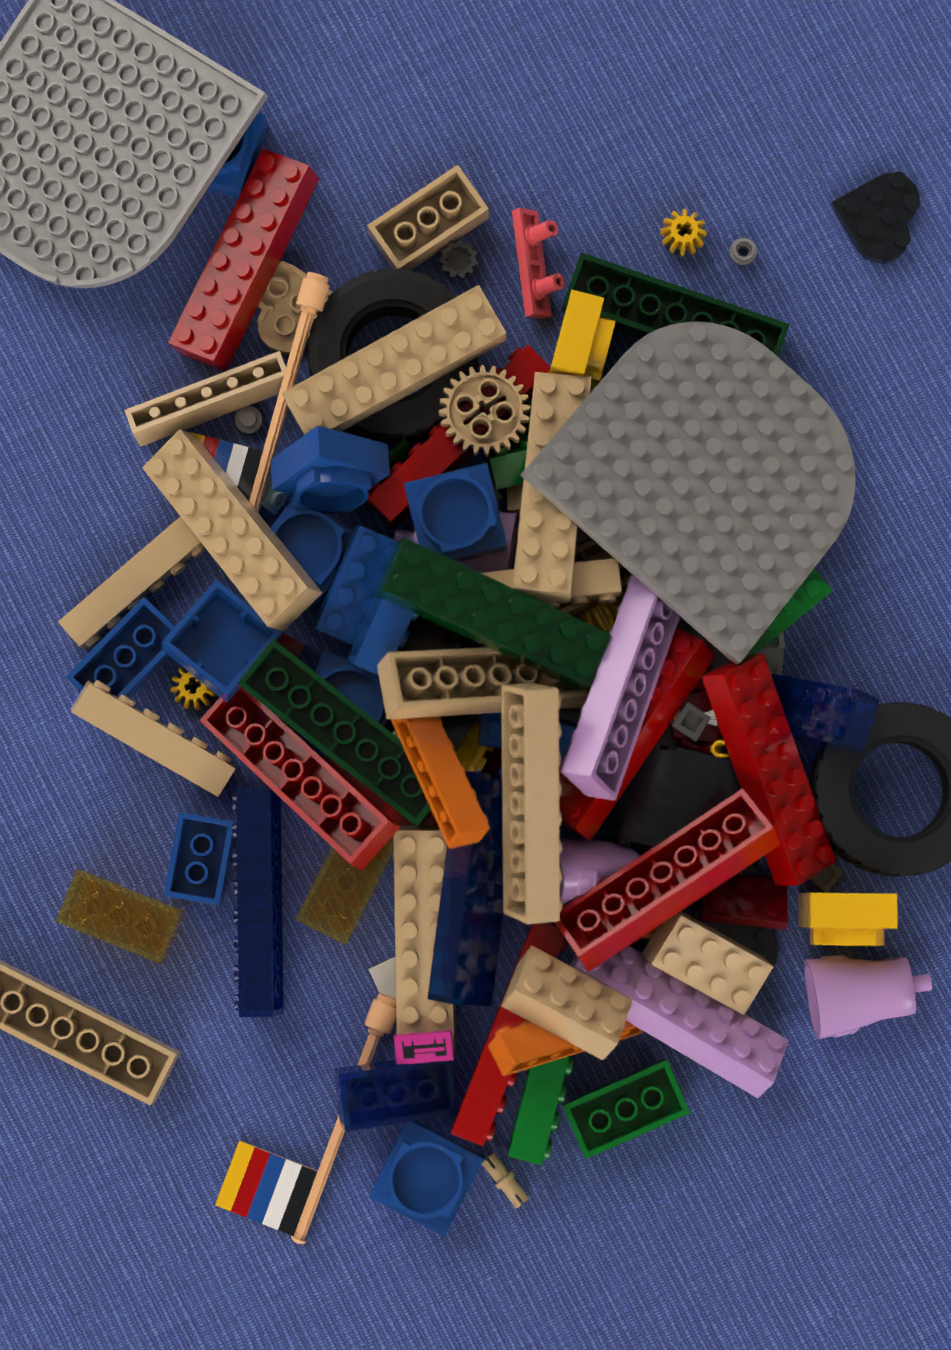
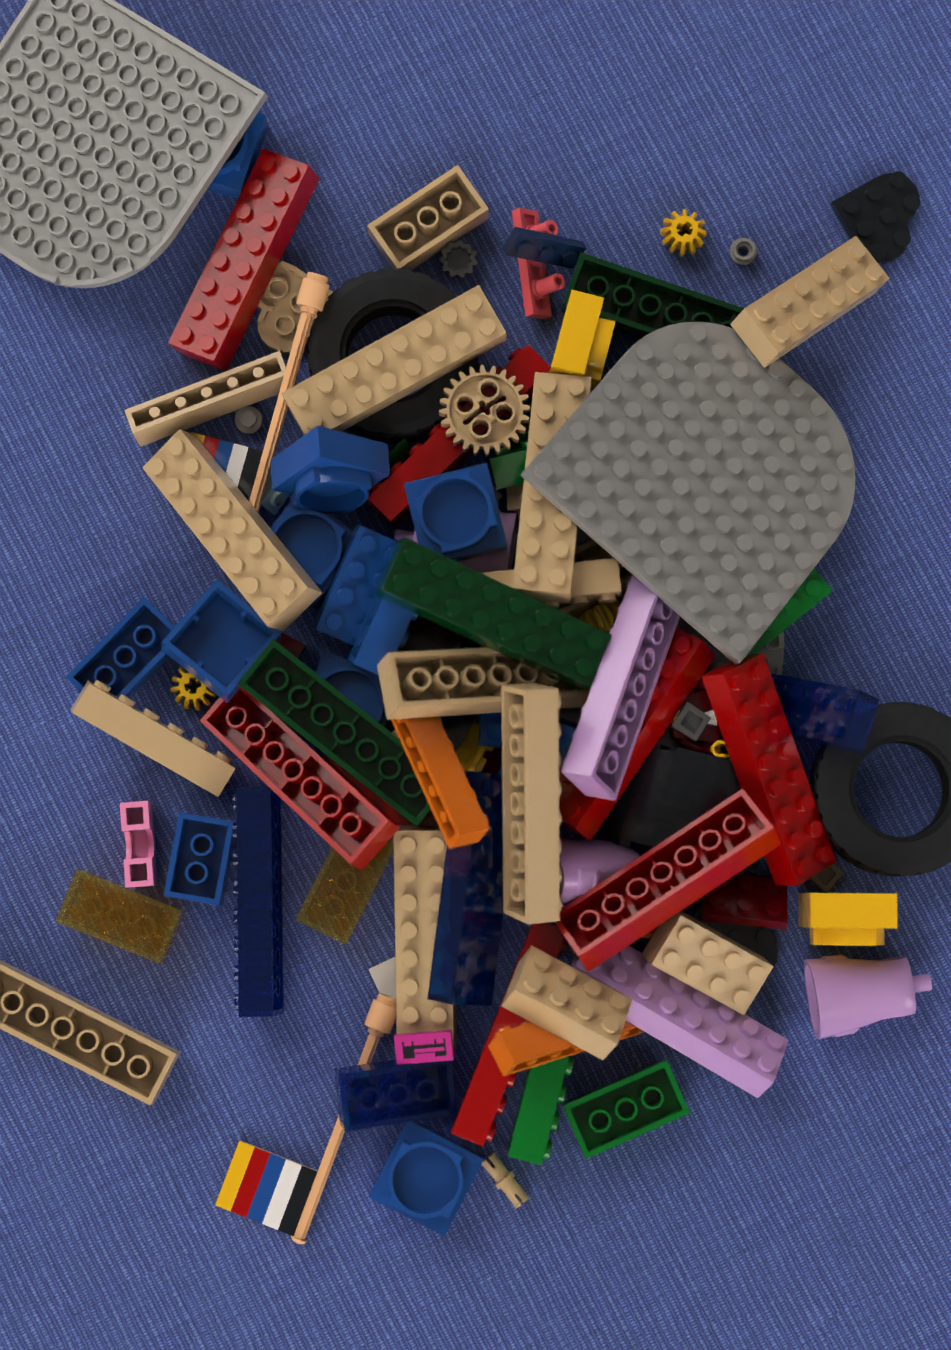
(132, 582): tan brick -> none
(139, 833): none -> bright pink arch
(543, 247): none -> dark blue plate
(809, 301): none -> tan brick

